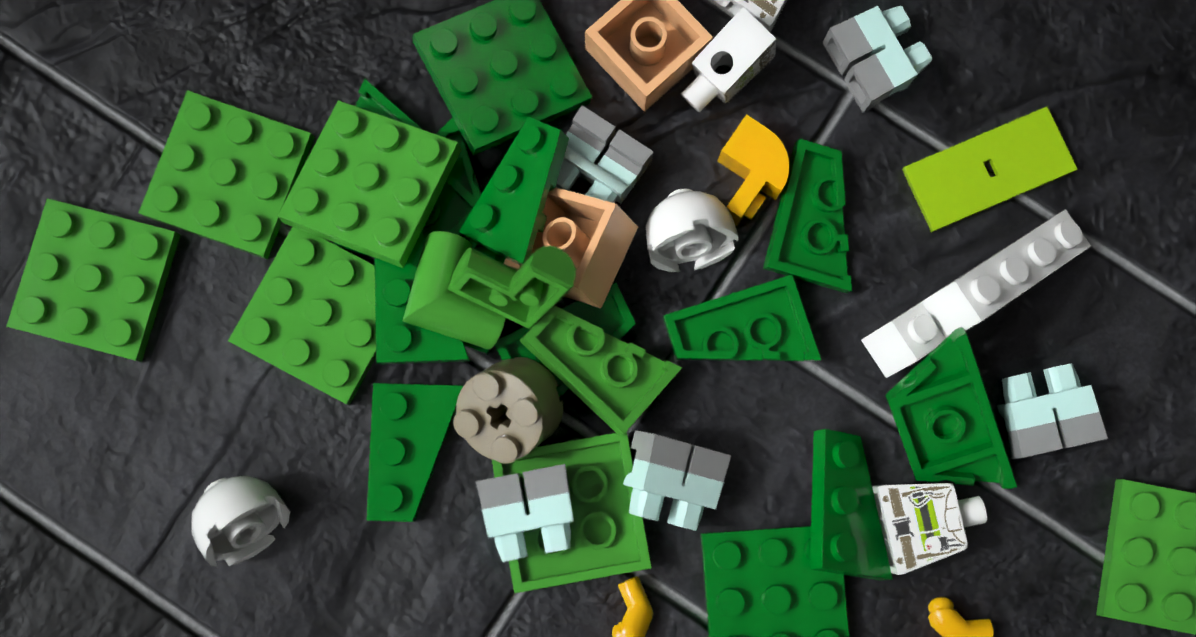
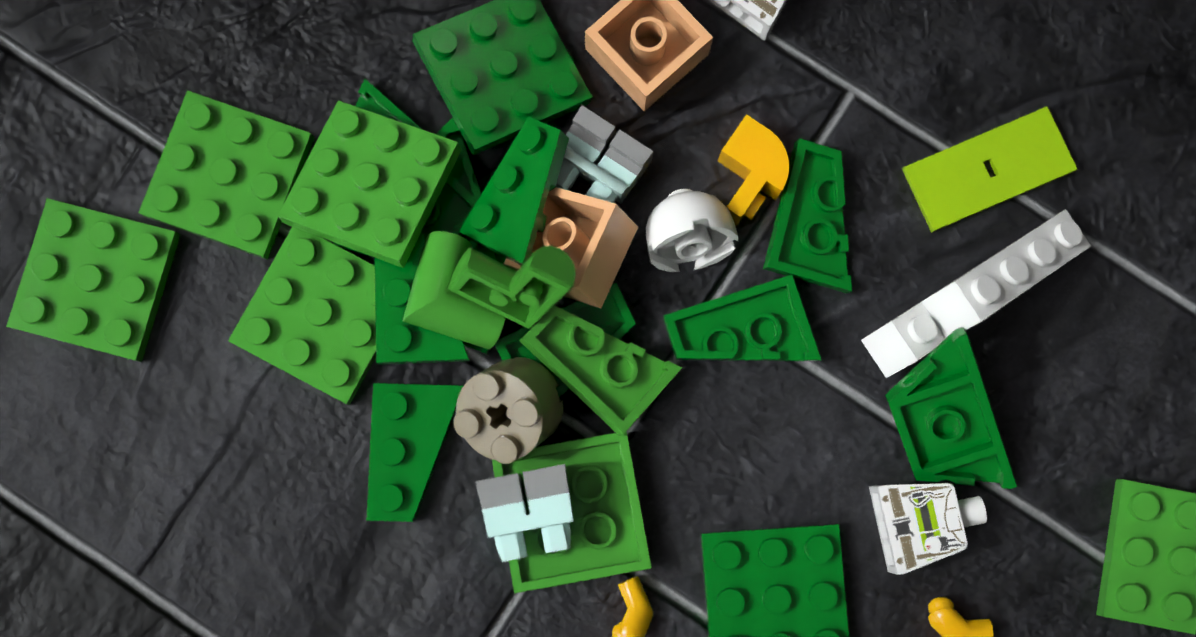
(236, 519): white cylinder -> none
(677, 471): light aqua hips -> none
(740, 45): white torso -> none
(844, 510): green wing -> none
(873, 56): hips -> none
(1049, 421): light aqua hips -> none

